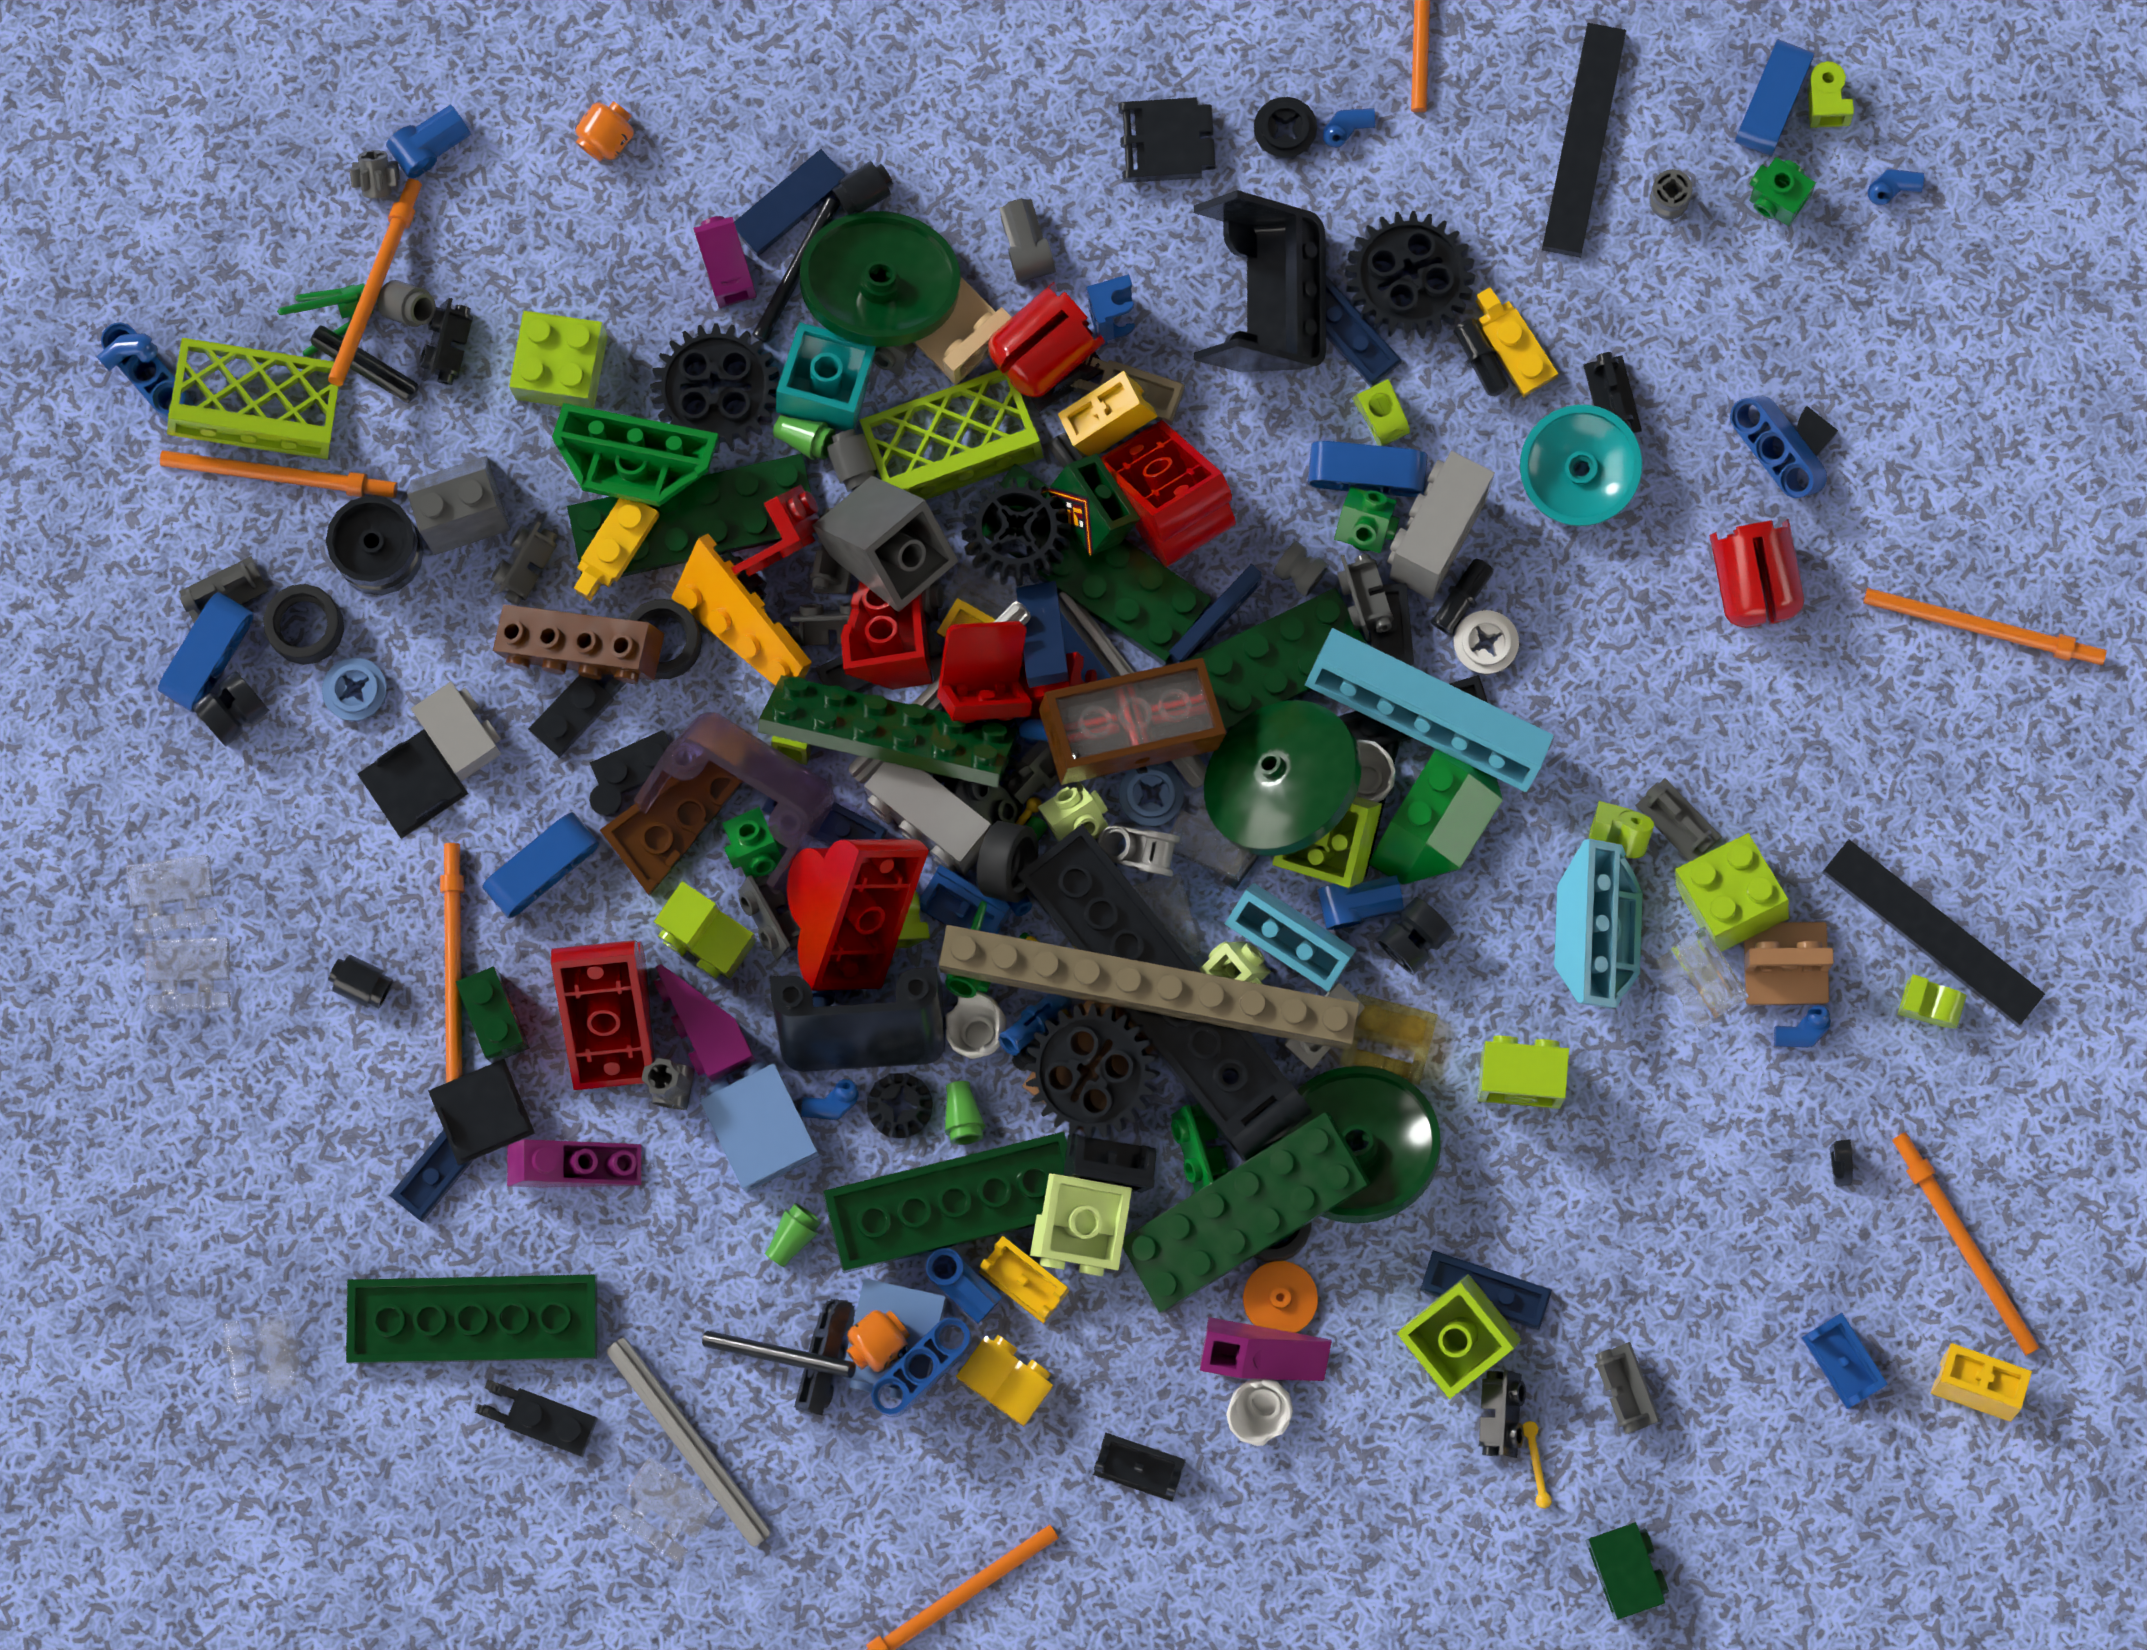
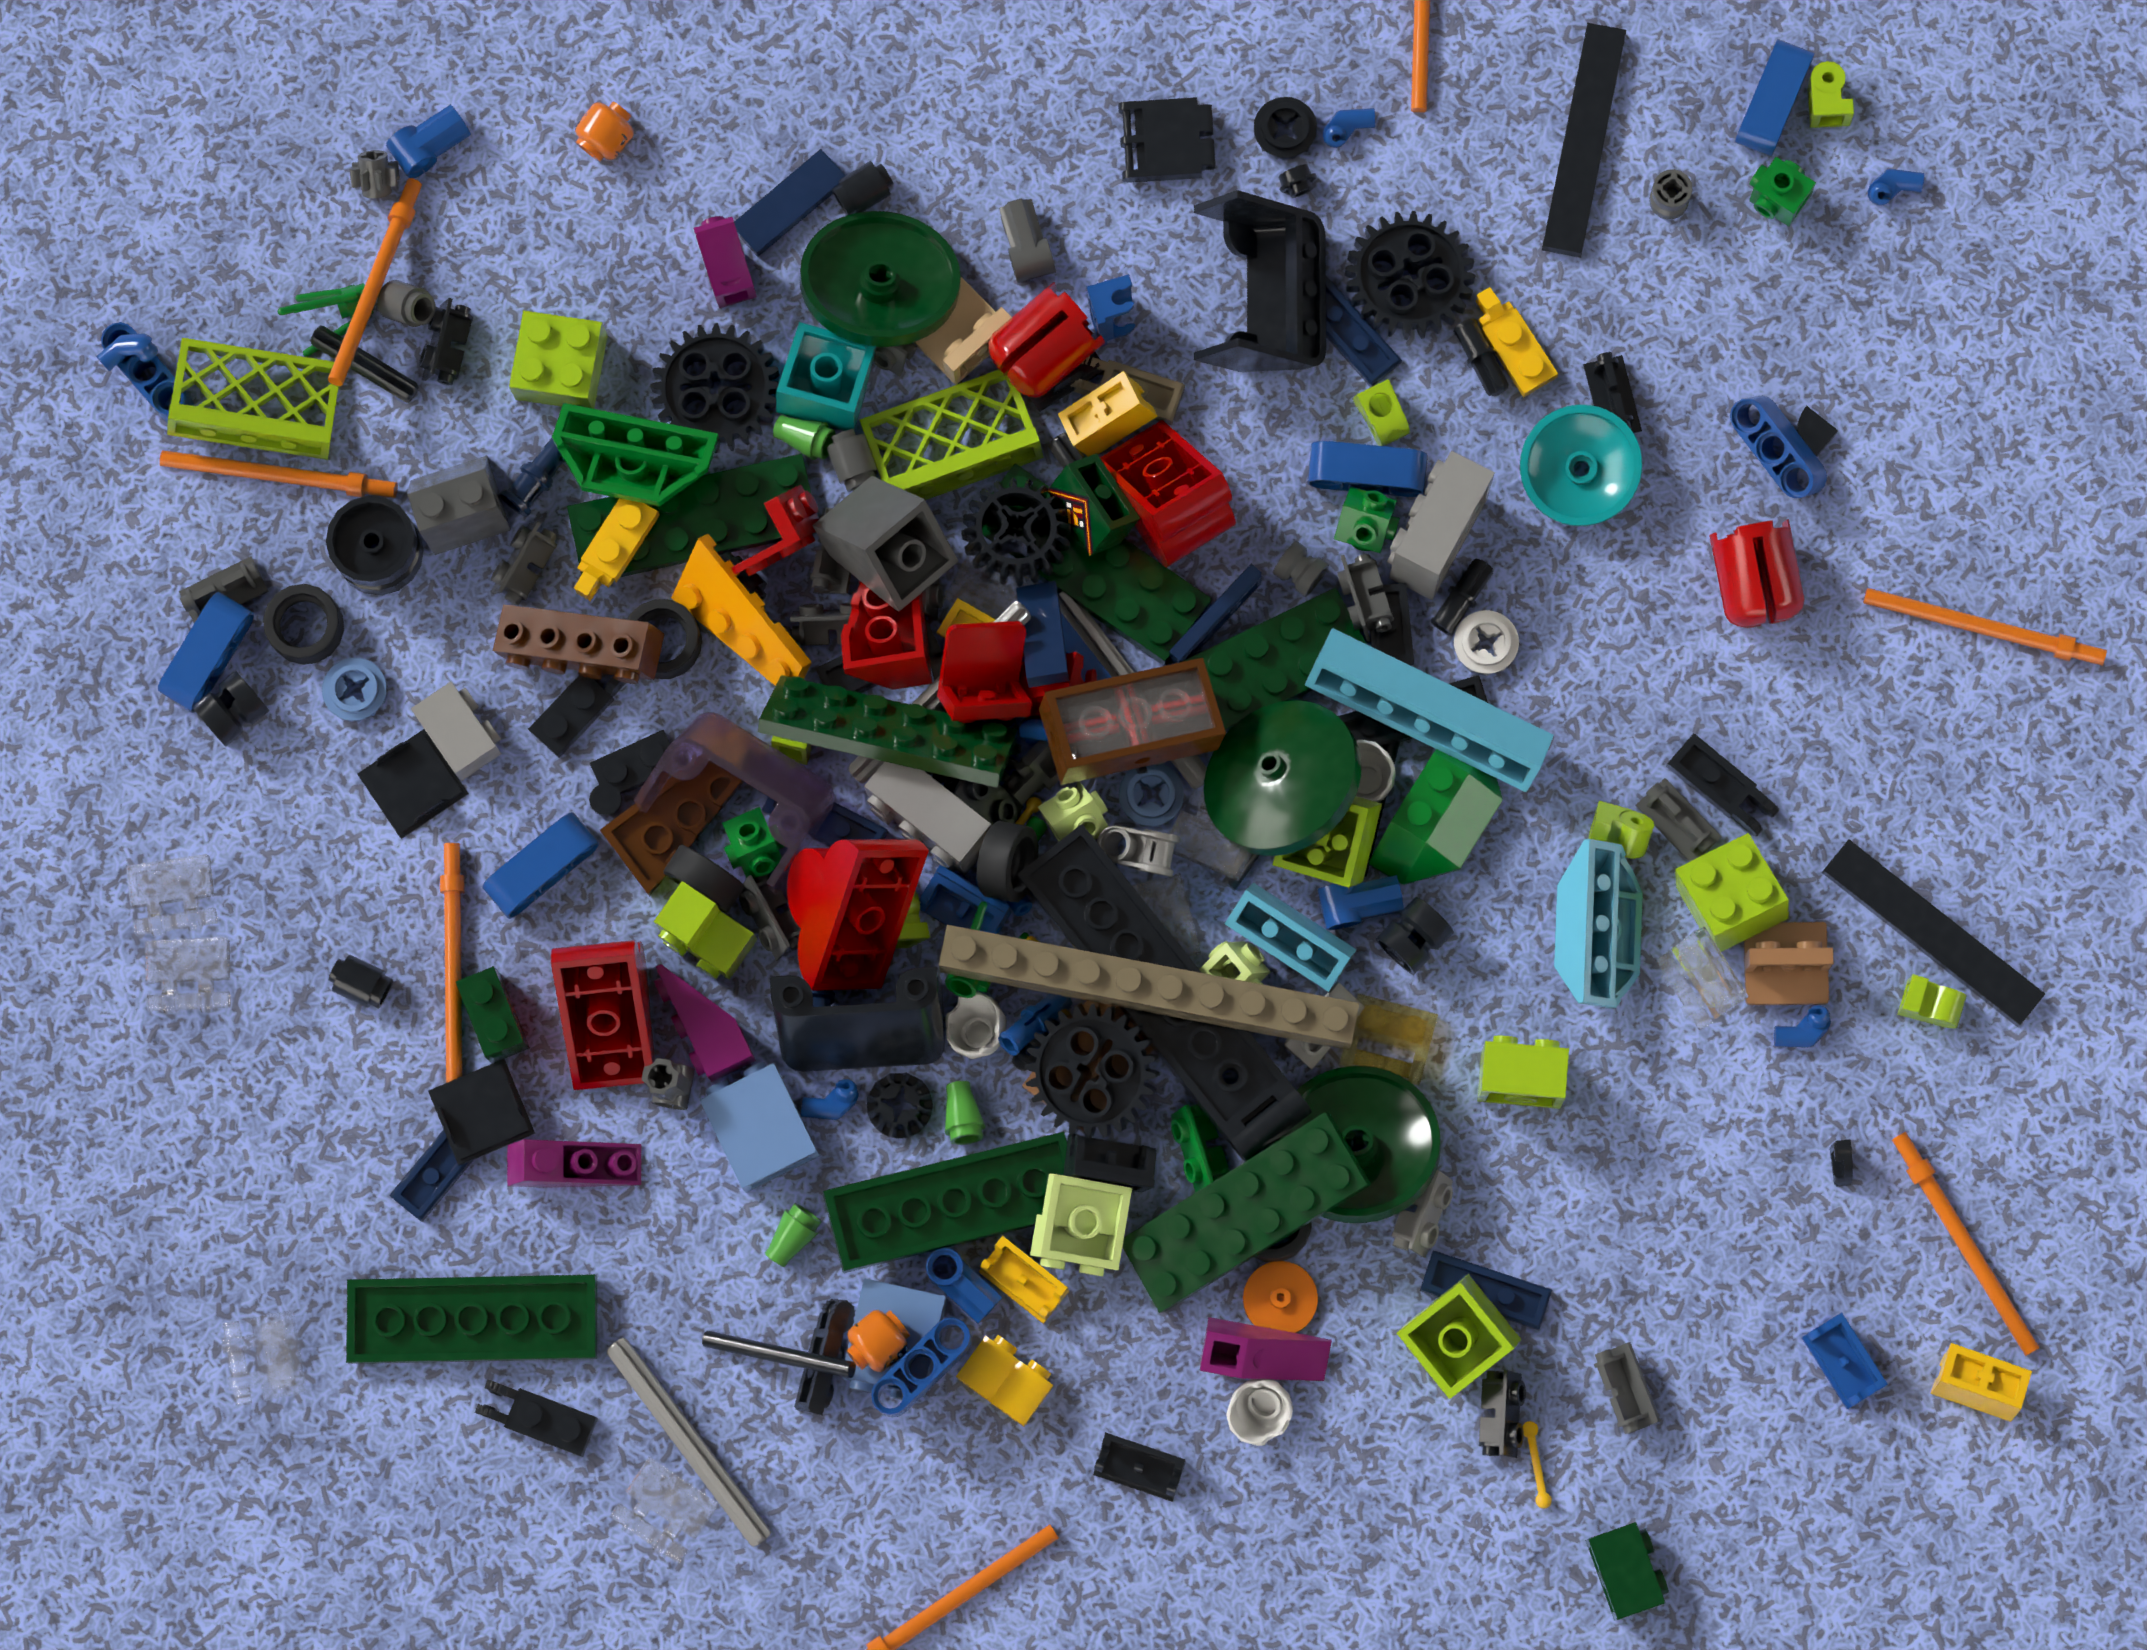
(533, 480): none -> dark blue pin
(704, 877): none -> black tyre
(792, 274): black bar -> none
(1297, 181): none -> black plate
(1420, 1229): none -> light grey hinge
(1720, 782): none -> black hinge

